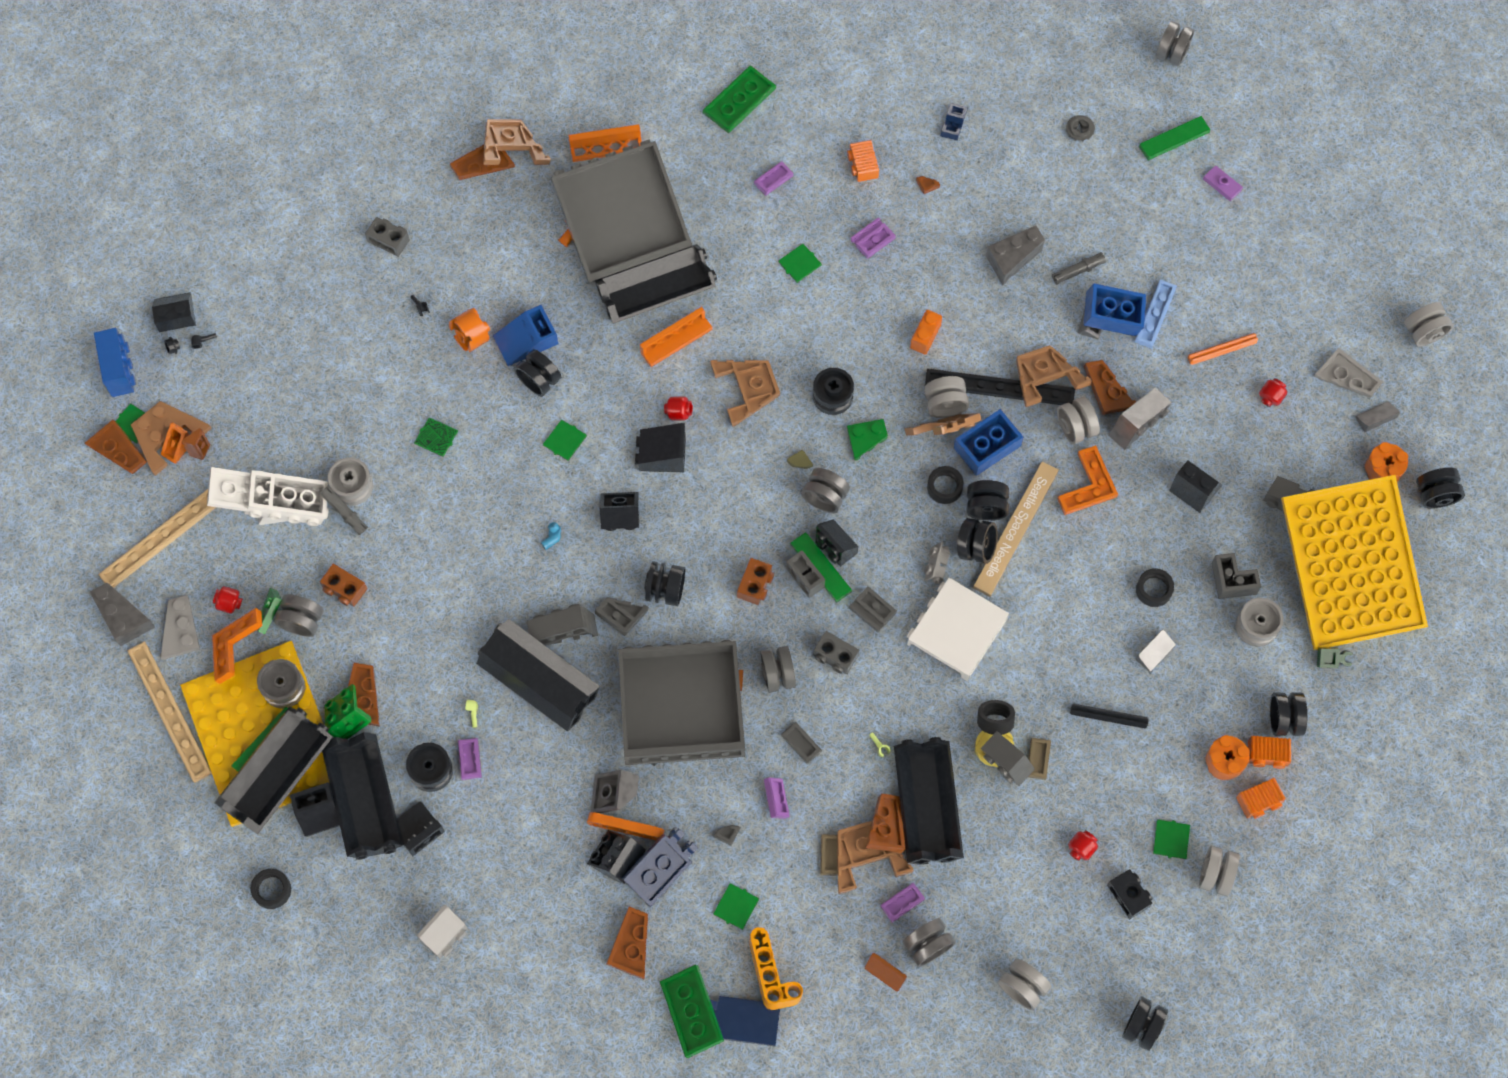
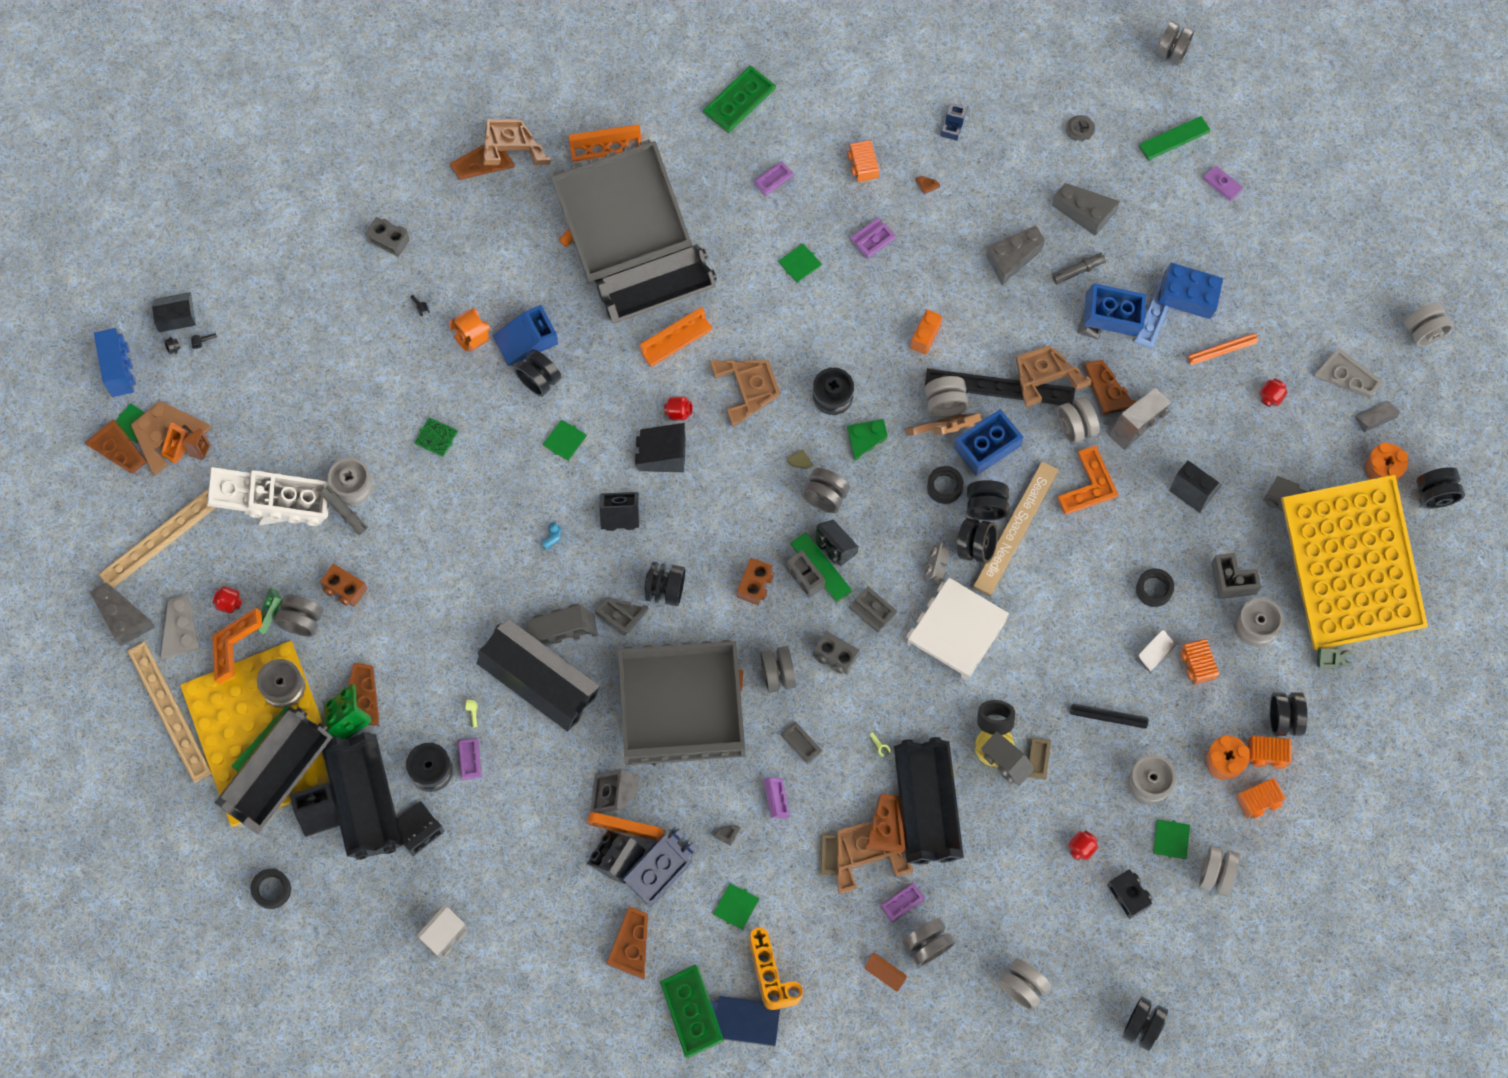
(1085, 207): none -> dark grey wedge
(1163, 779): none -> light grey wheel
(1190, 290): none -> blue brick
(1199, 661): none -> orange brick

